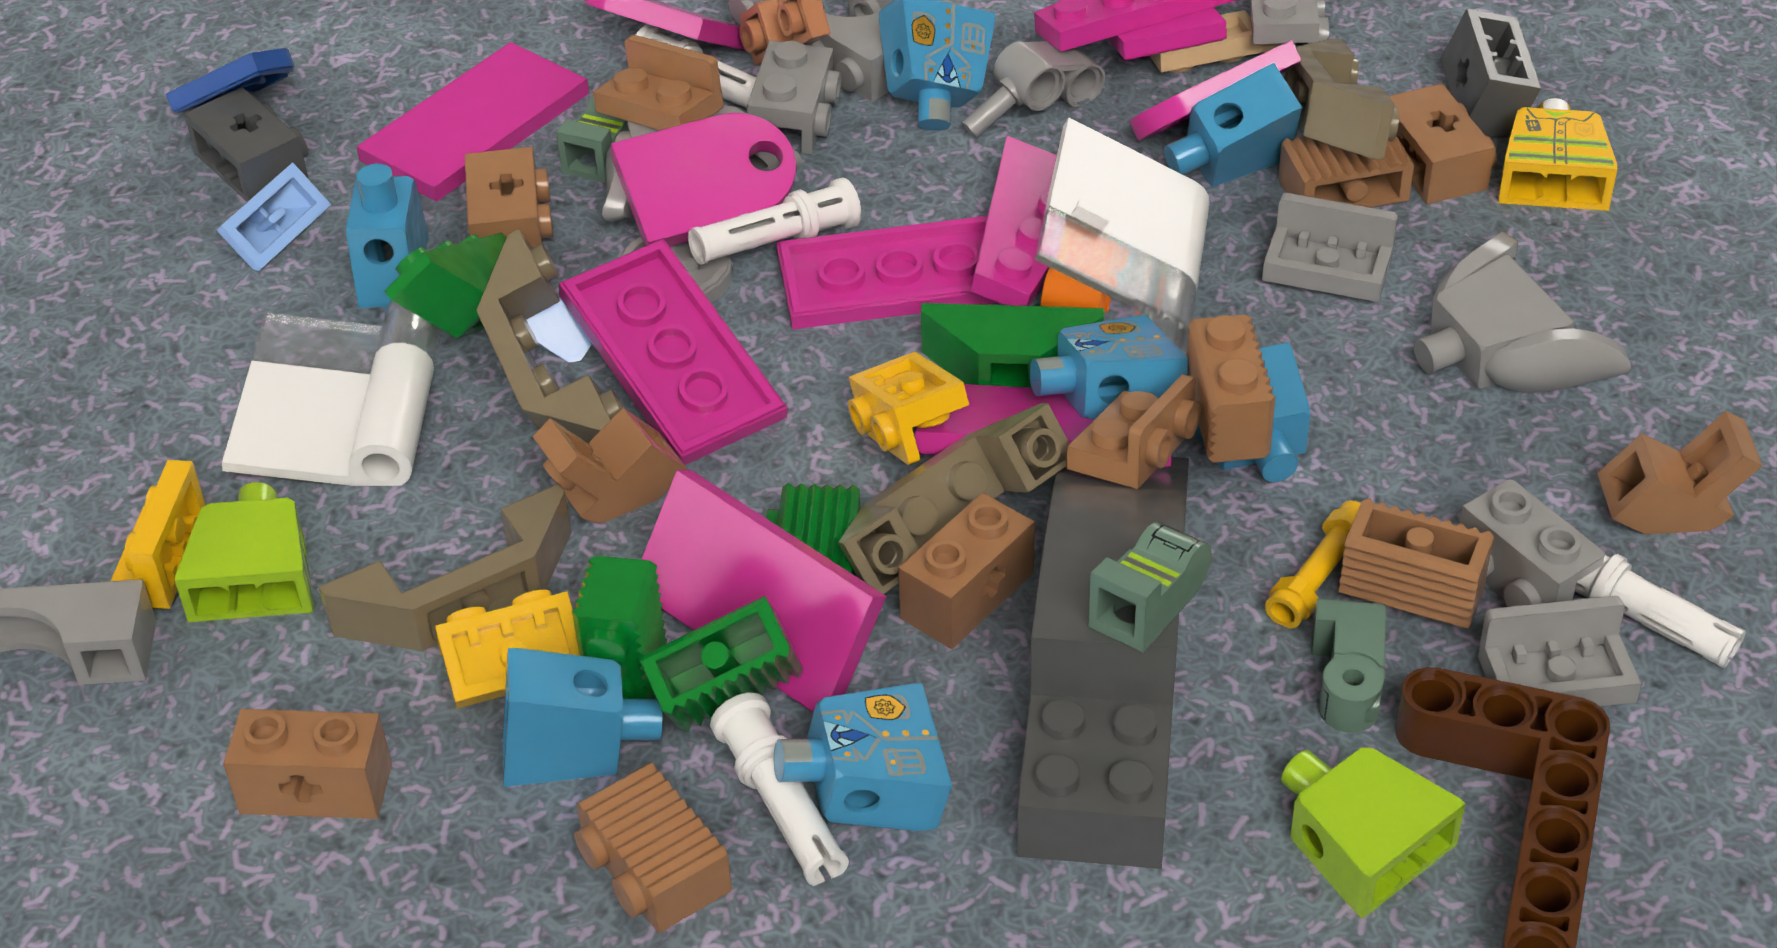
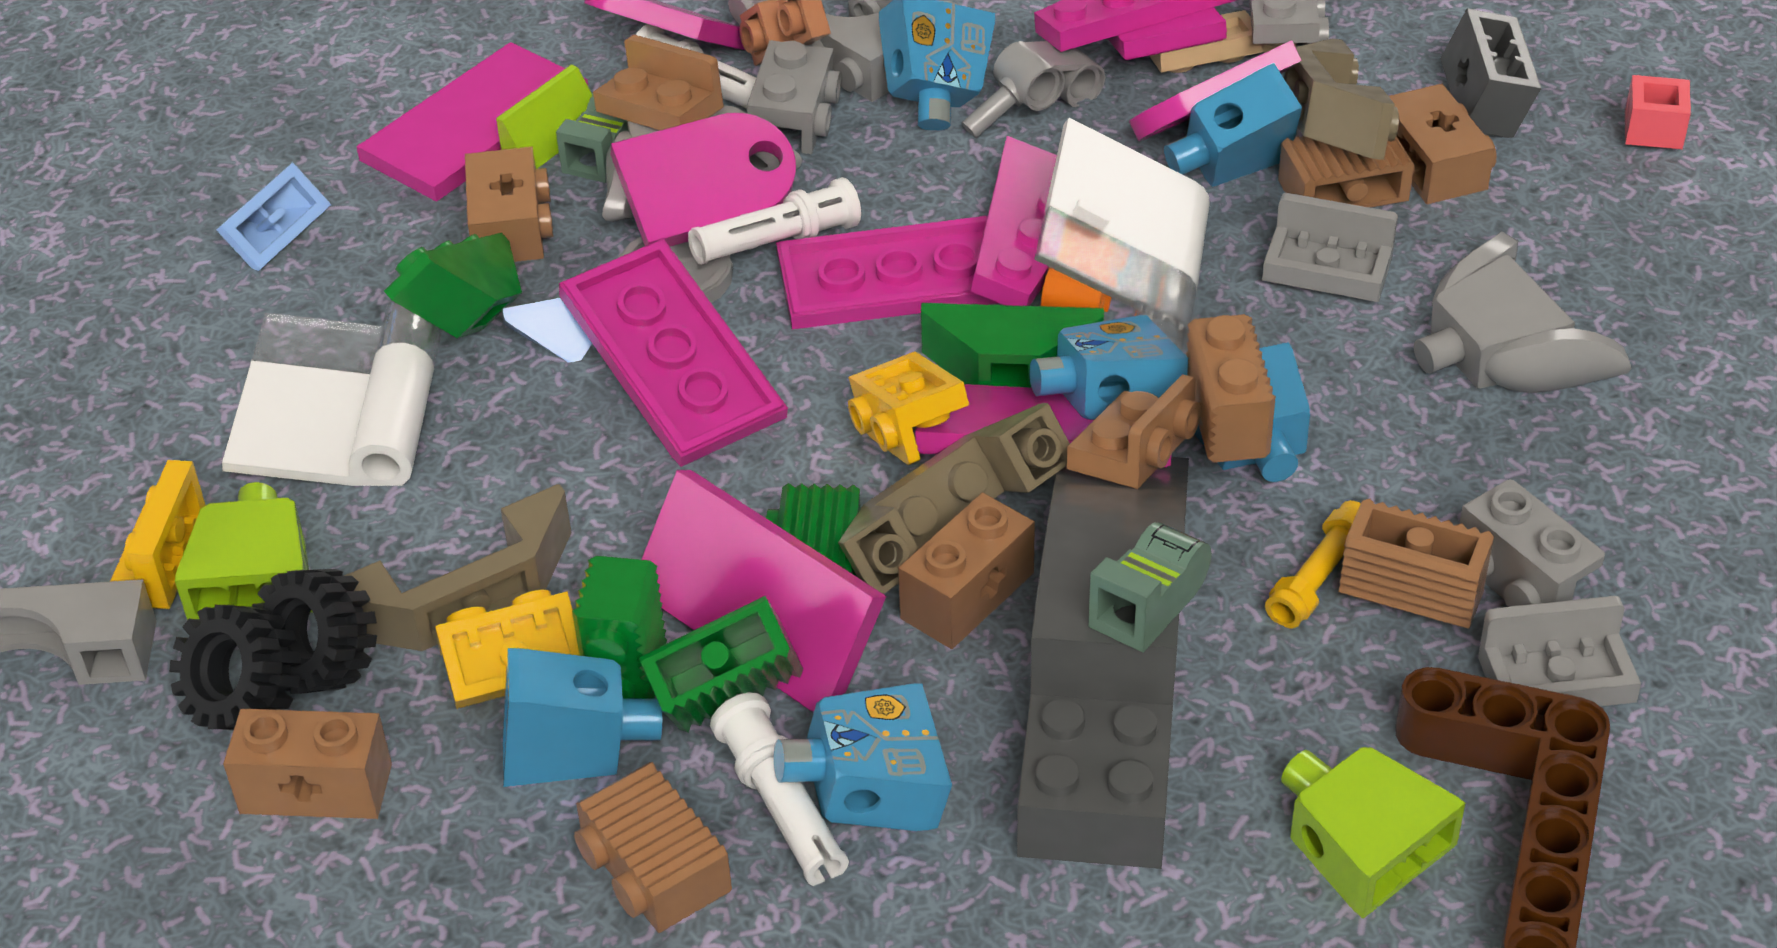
(207, 660): none -> black tyre
(244, 141): dark grey brick -> none
(251, 72): blue tile -> none
(339, 623): none -> black tyre
(379, 212): dark azure torso -> none
(514, 293): dark tan slope -> none
(542, 112): none -> lime slope
(612, 473): medium nougat brick -> none
(1356, 672): sand green leg -> none
(1558, 159): yellow torso -> none
(1657, 112): none -> coral plate
(1663, 611): white pin -> none
(1681, 490): medium nougat brick -> none

